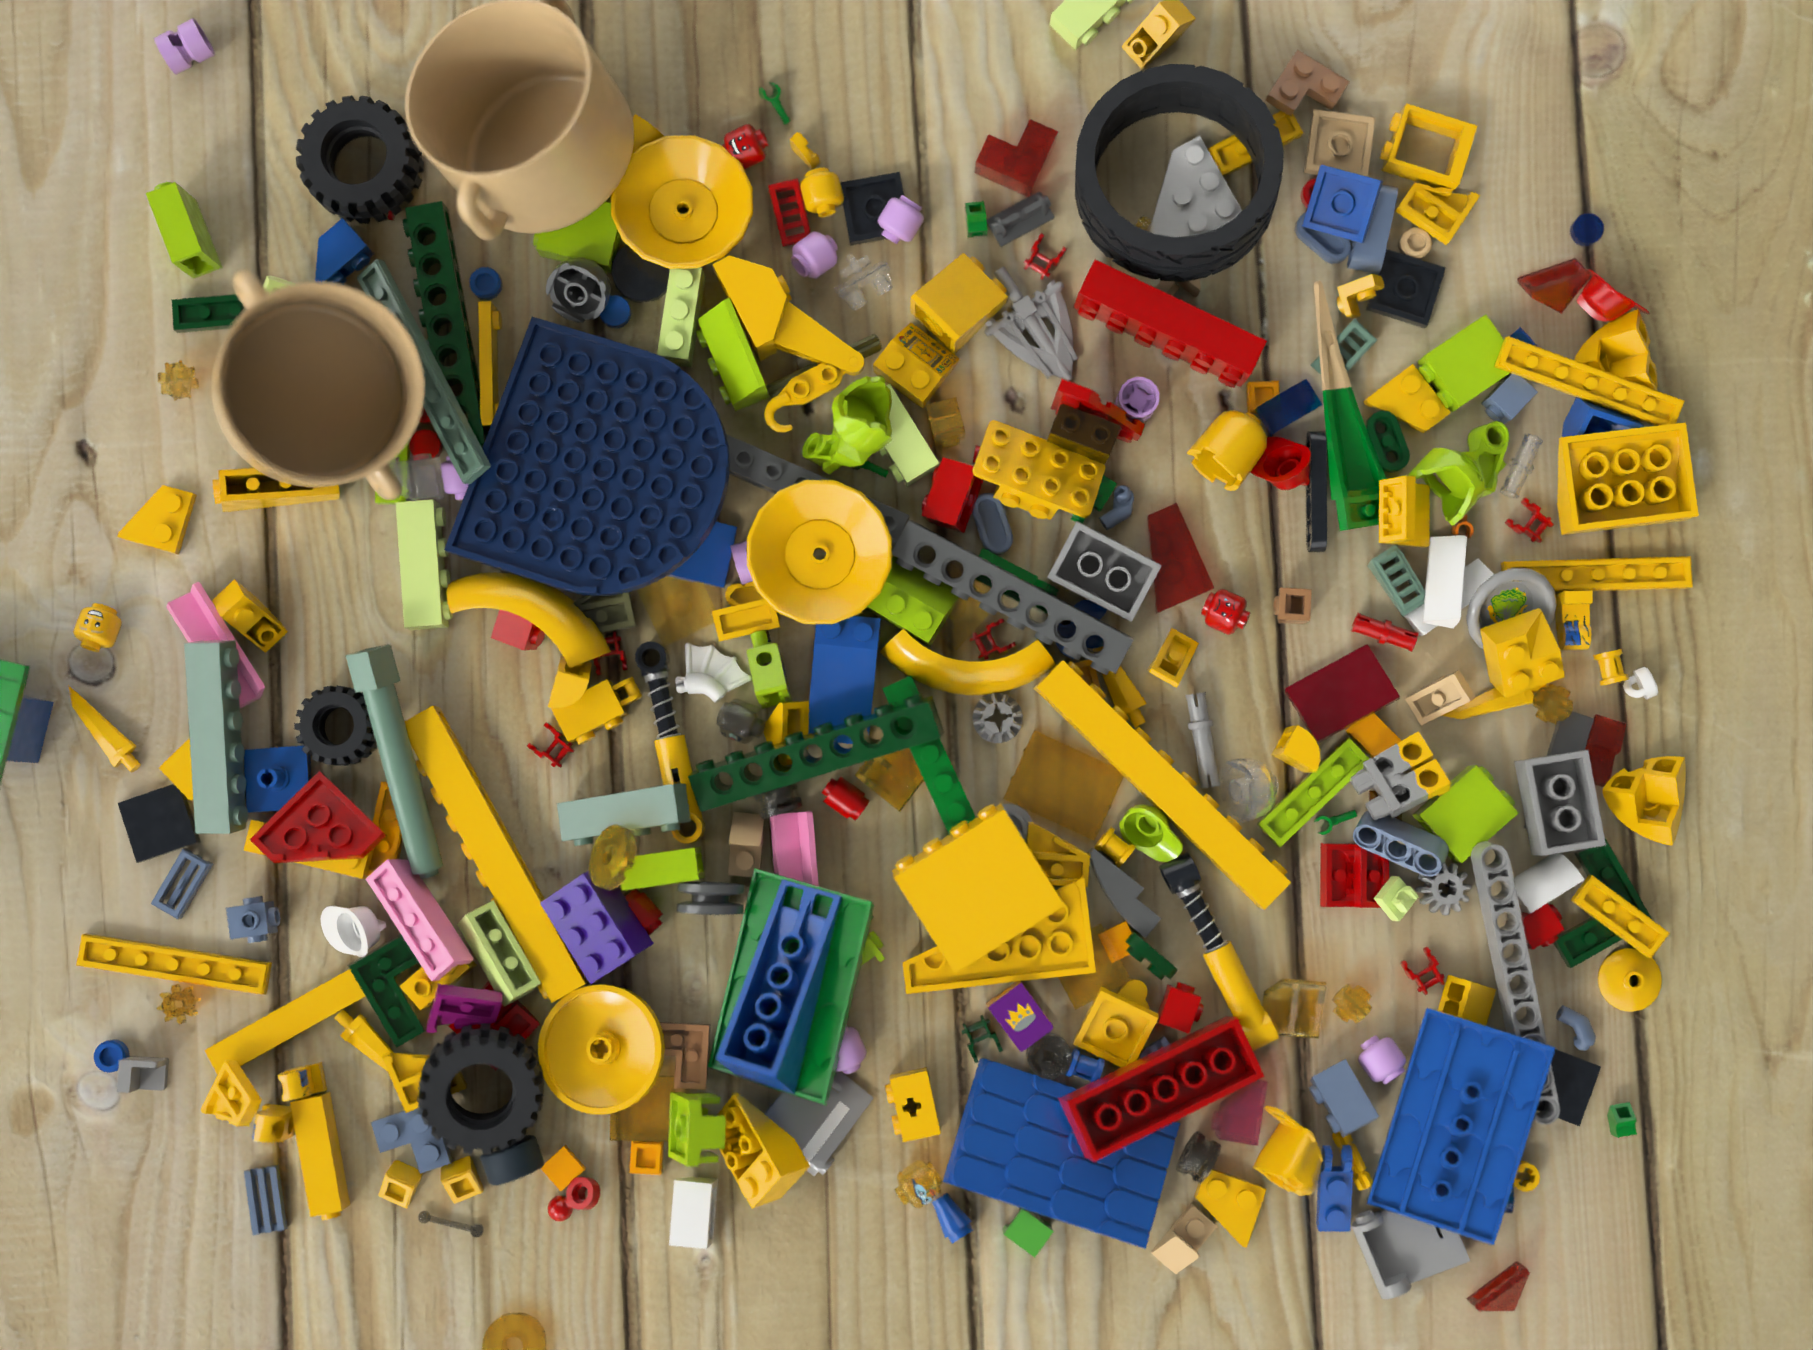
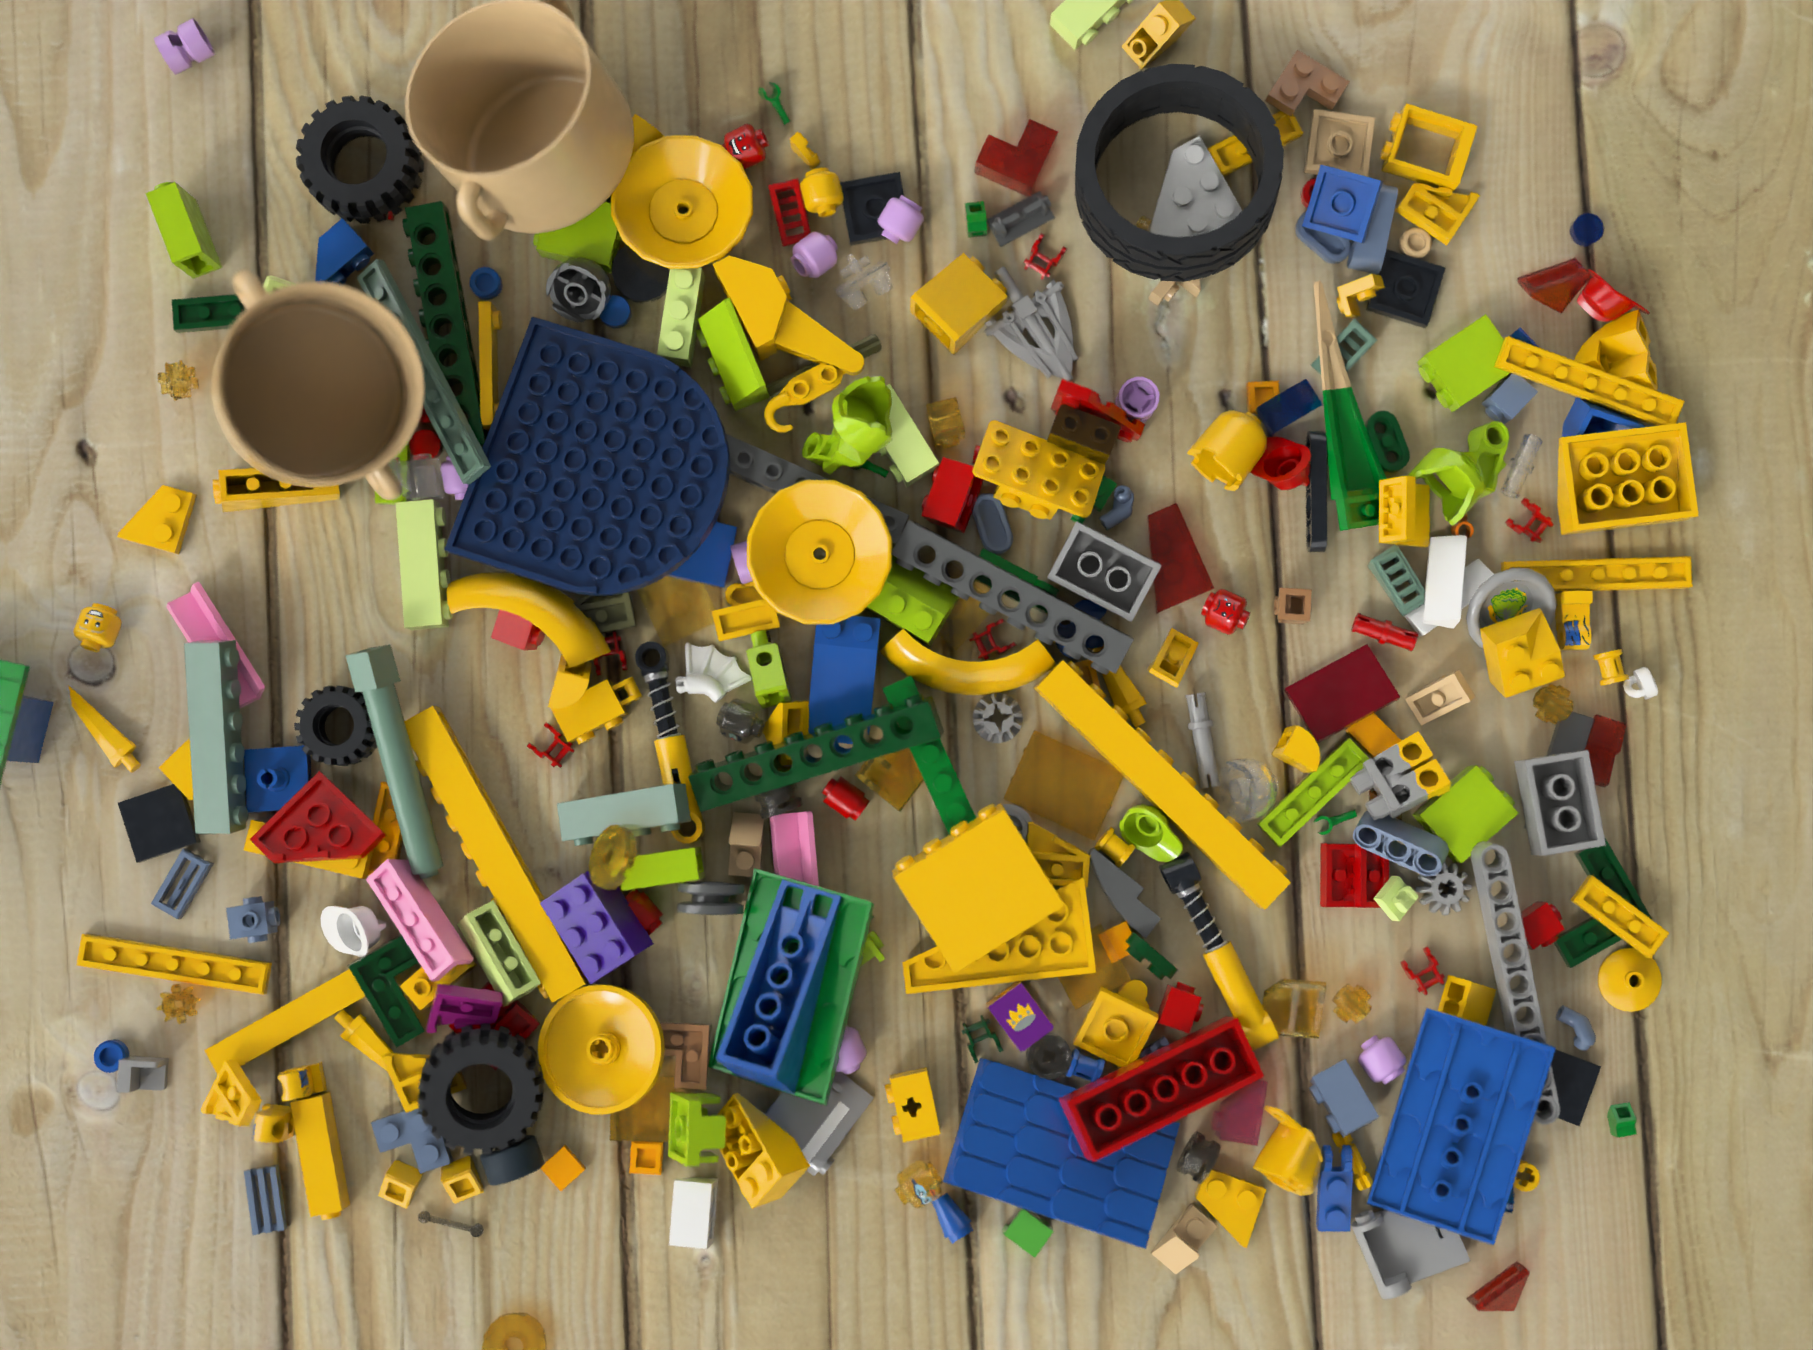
(249, 616): yellow slope -> none
(562, 1206): red plate -> none
(915, 364): yellow slope -> none
(1168, 324): red brick -> none
(1410, 400): yellow wing -> none
(1490, 702): yellow bar -> none
(1545, 882): white brick -> none
(1650, 797): yellow brick -> none

